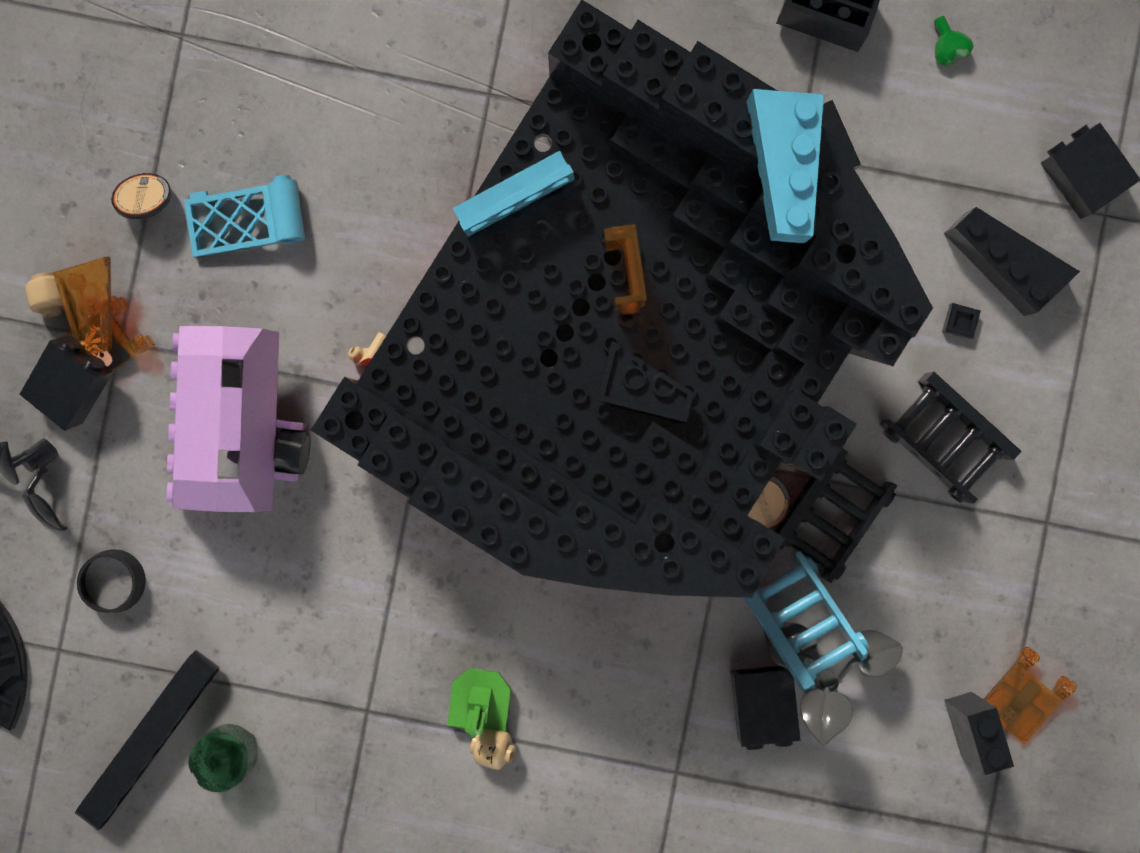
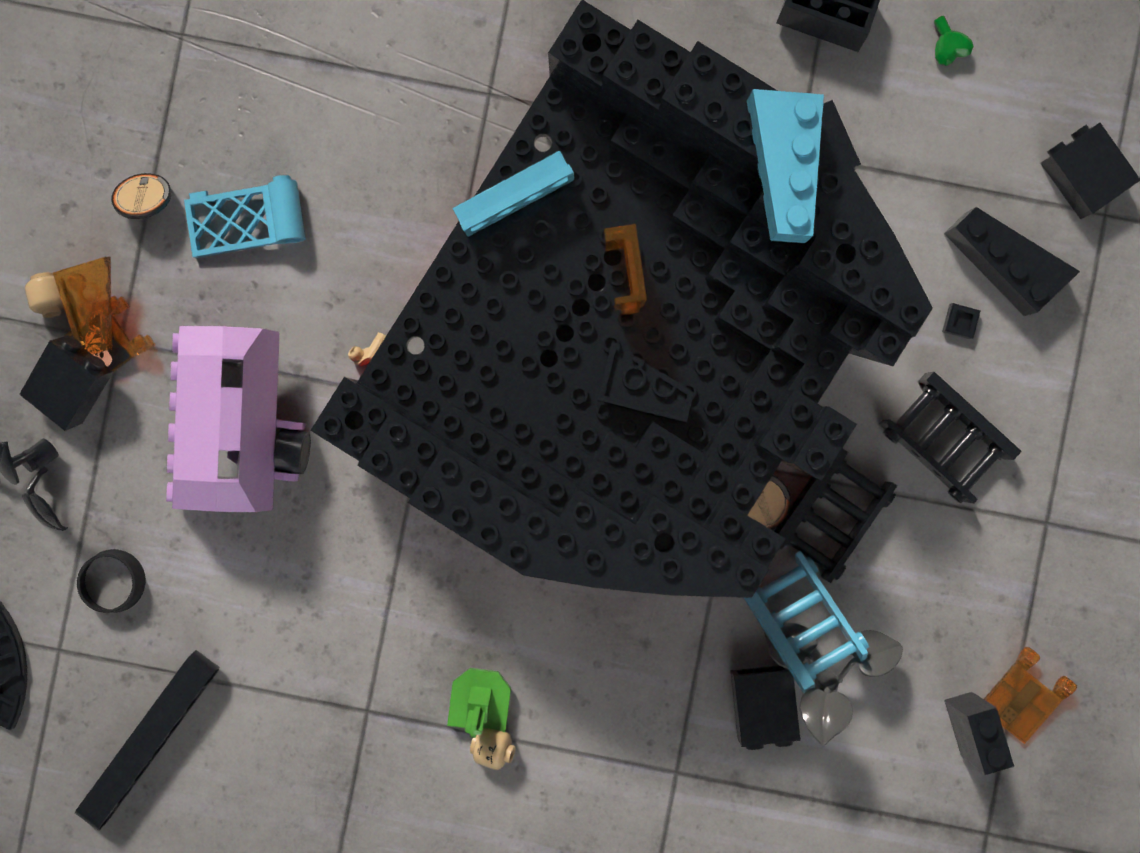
(222, 743): clear green brick -> none

